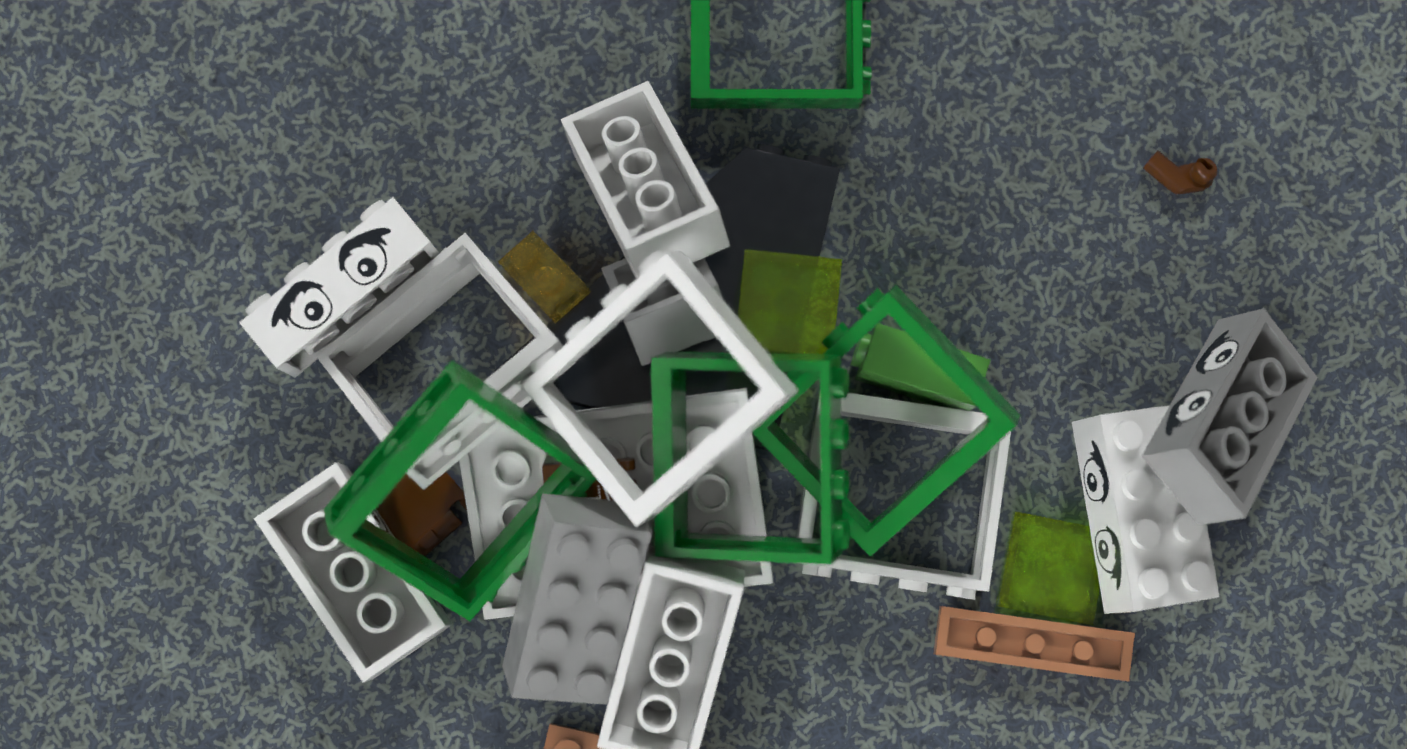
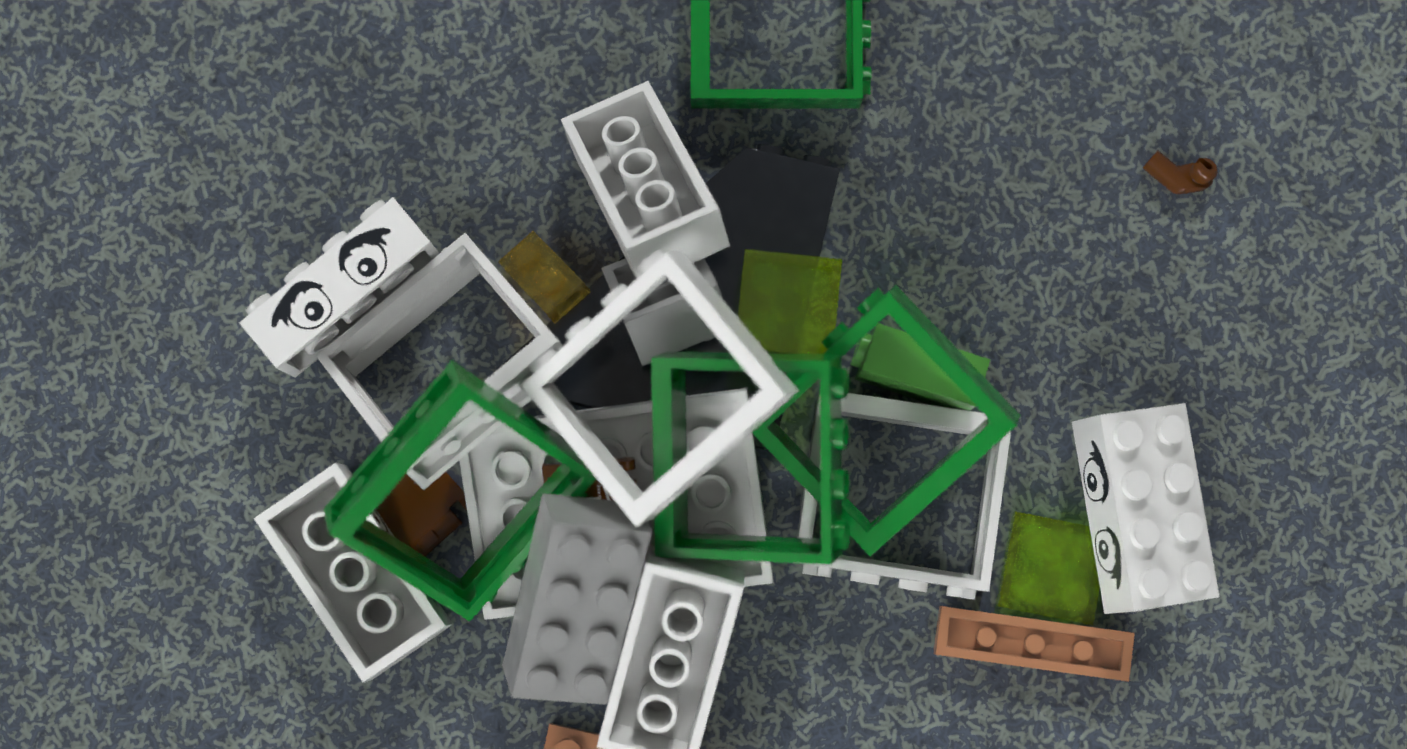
(1230, 418): light grey brick -> none

